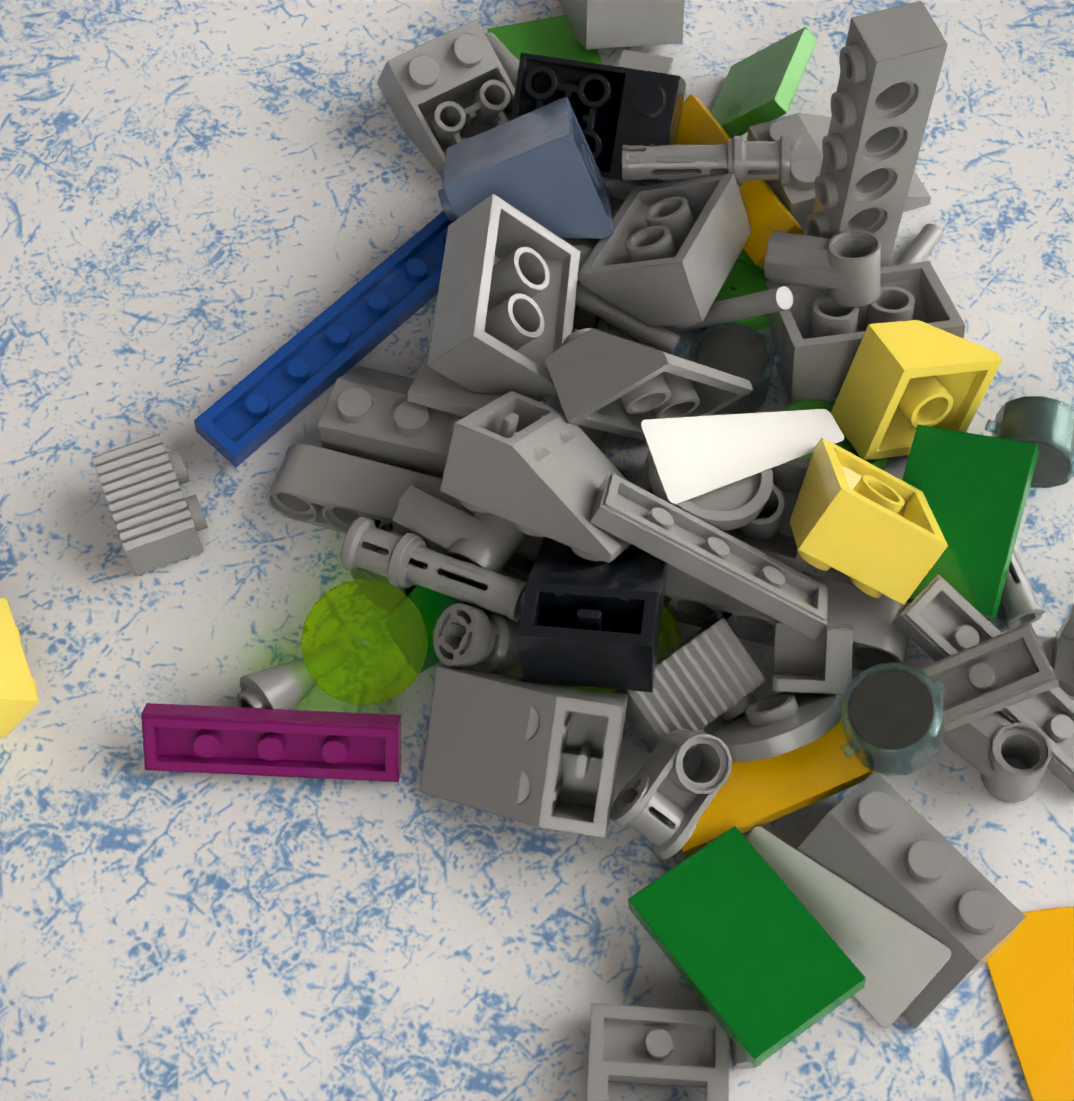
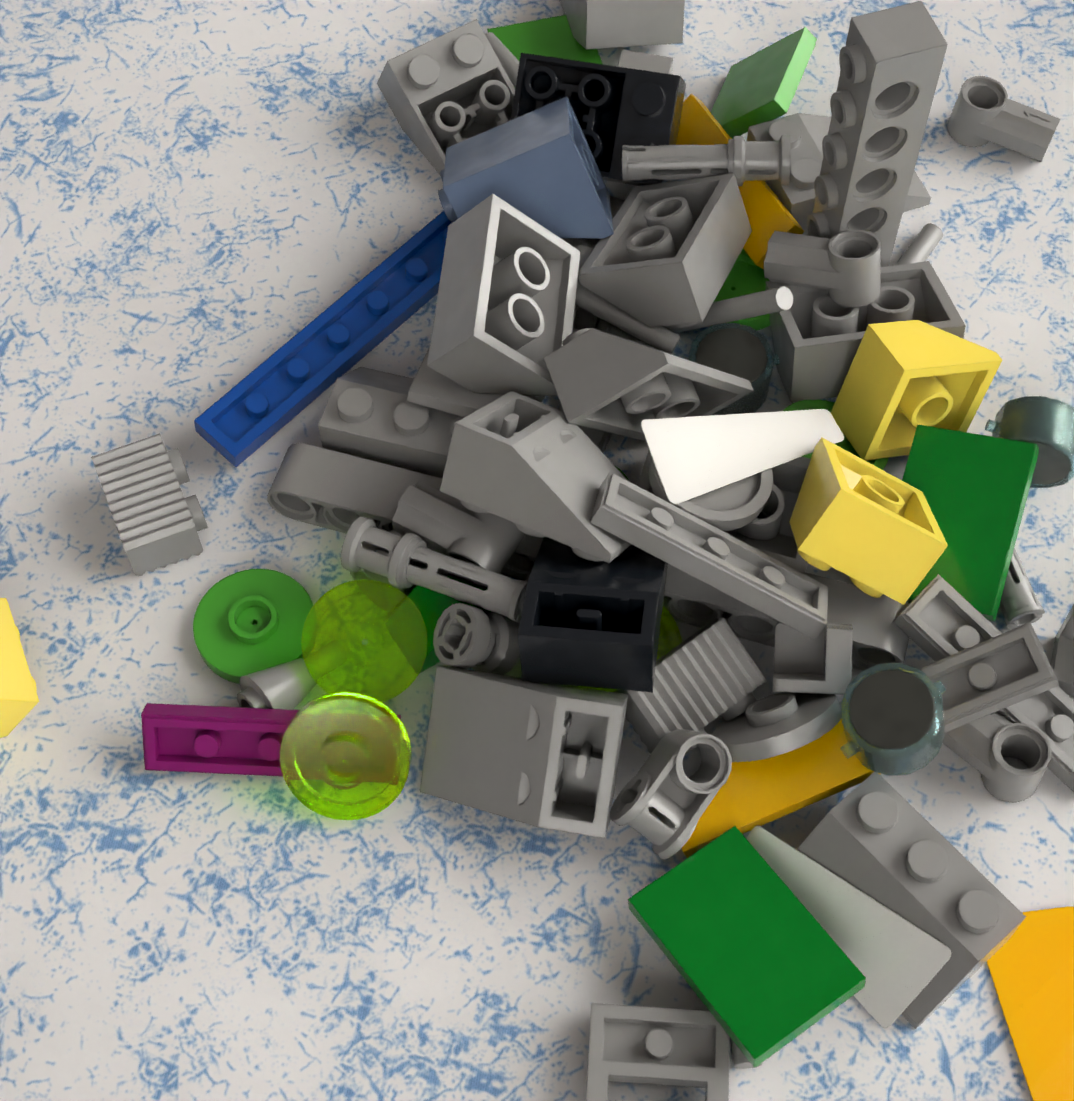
(226, 620): none -> bright green piece
(351, 728): none -> clear neon green piece
(987, 115): none -> light grey piece

